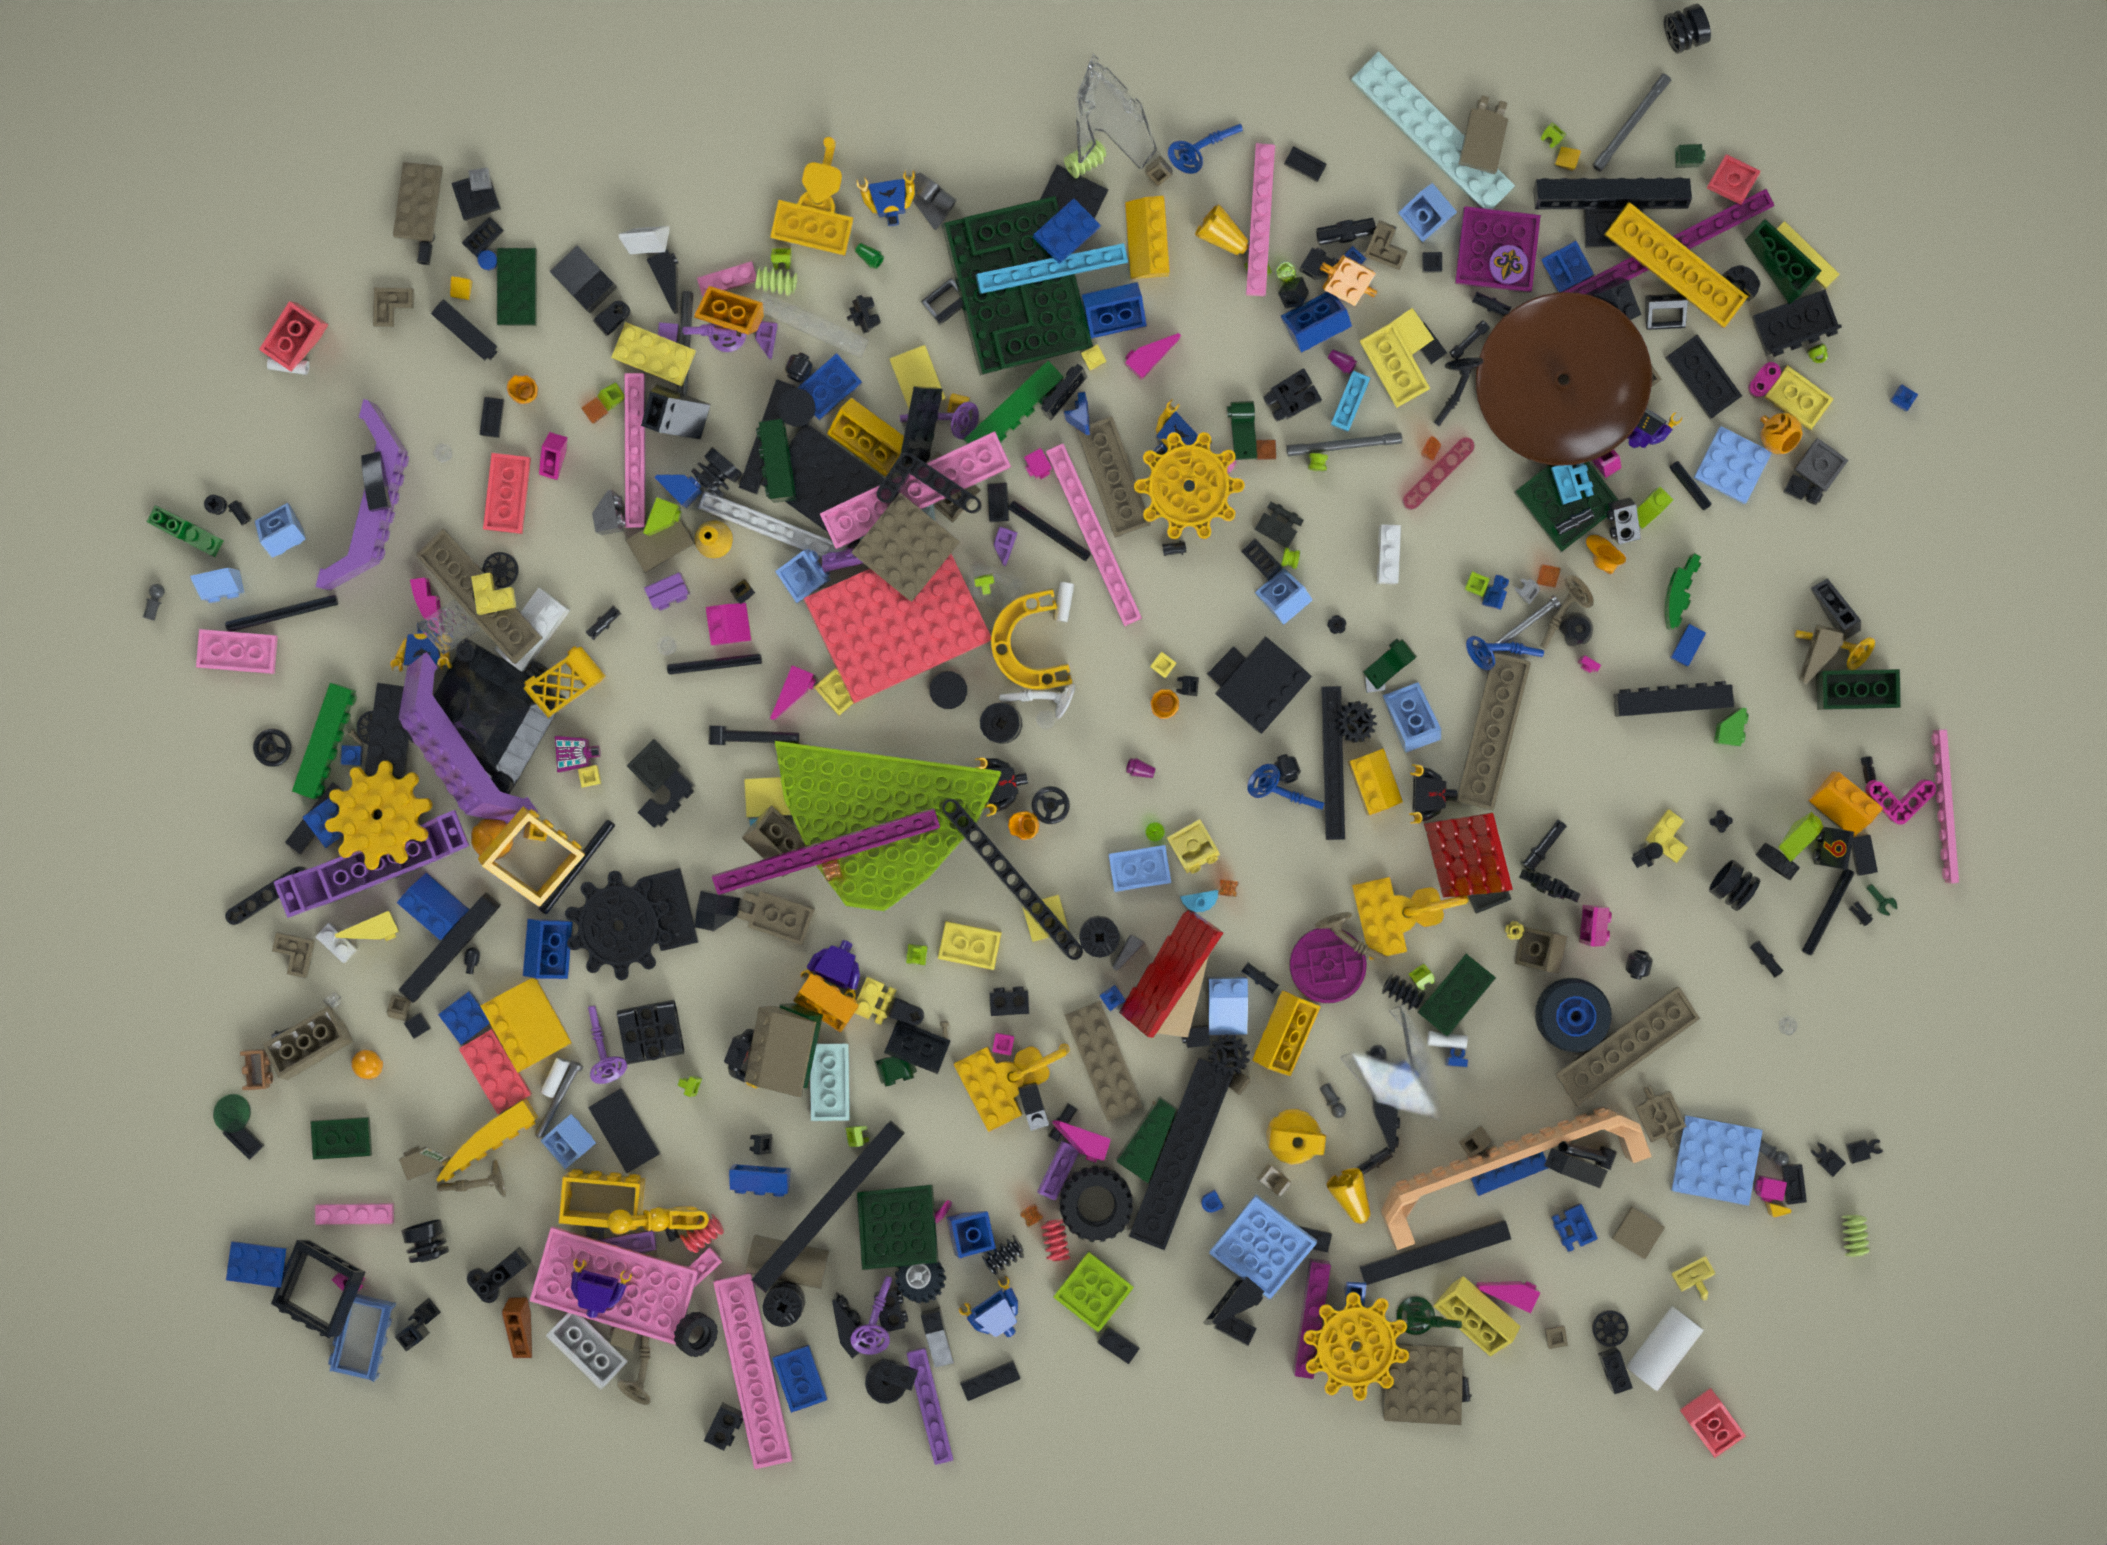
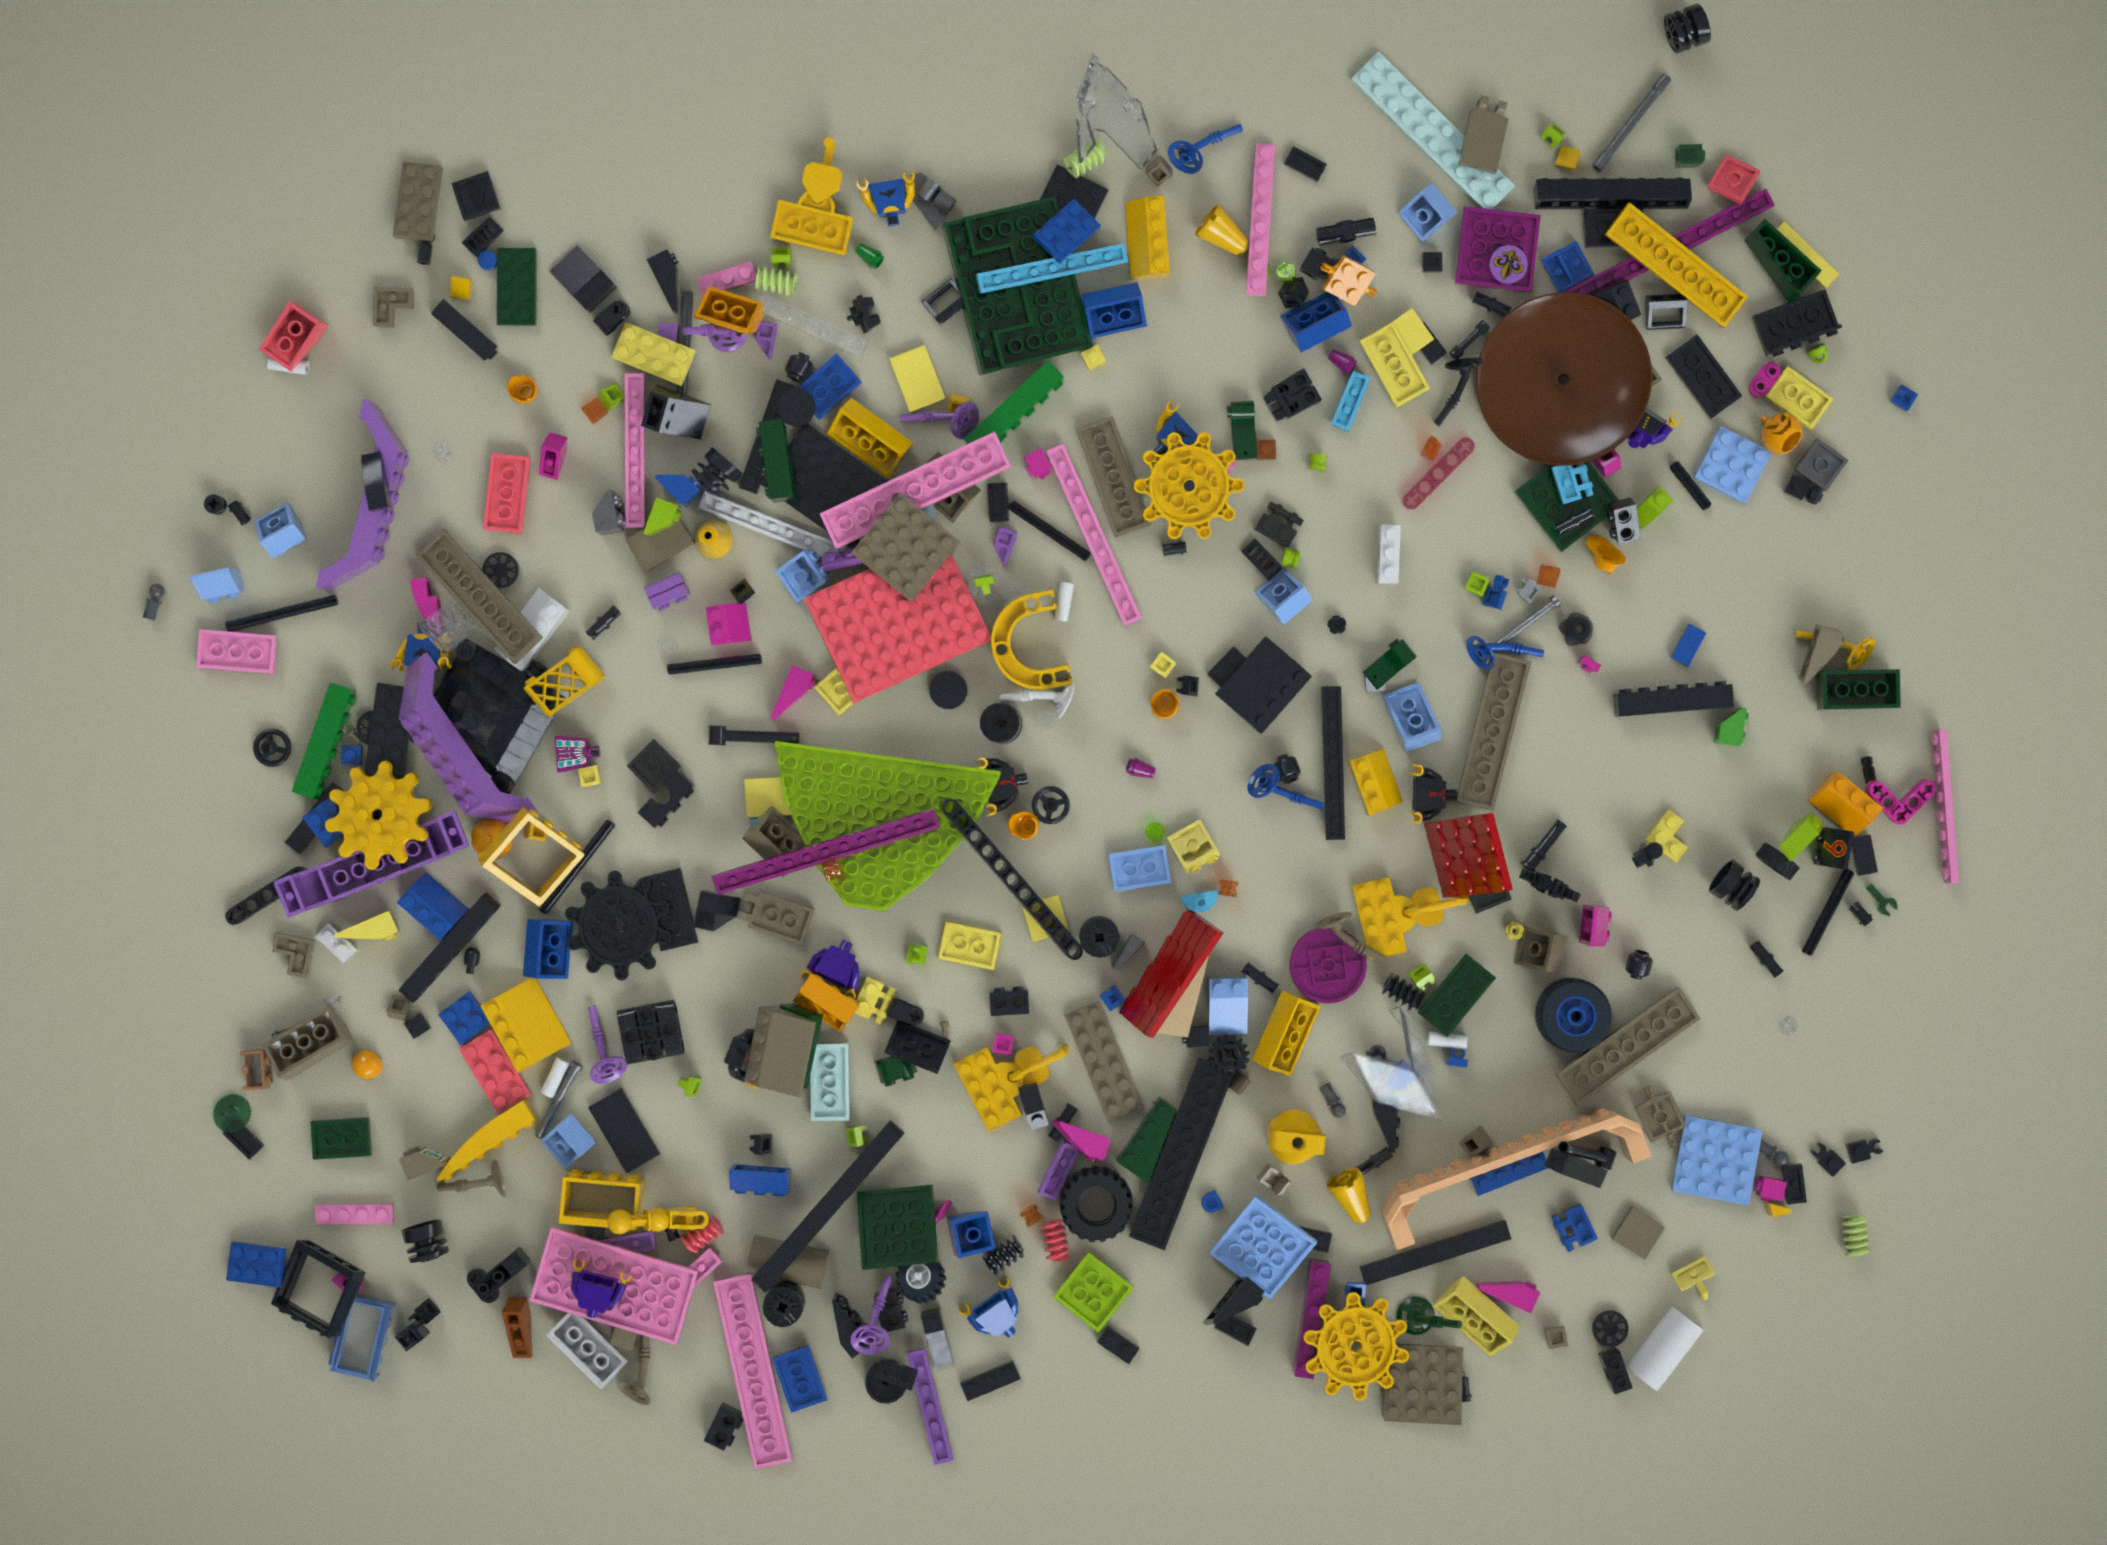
(185, 530): green slope -> none
(480, 179): light grey tile -> none
(489, 599): light yellow plate -> none
(492, 417): black tile -> none
(645, 239): white slope -> none
(706, 1340): black tyre -> none
(921, 423): black plate -> none
(930, 480): black beam -> none
(1063, 391): black plate -> none
(1080, 417): blue slope -> none
(1147, 356): dark pink slope -> none
(1359, 713): black gear -> none
(1381, 249): dark tan plate -> none
(1385, 439): dark grey piece -> none
(1575, 594): dark tan dish -> none
(1676, 597): green slope -> none
(1712, 1423): coral slope -> none
(1721, 826): black plate -> none
(1745, 278): black cylinder -> none
(1837, 609): black slope -> none

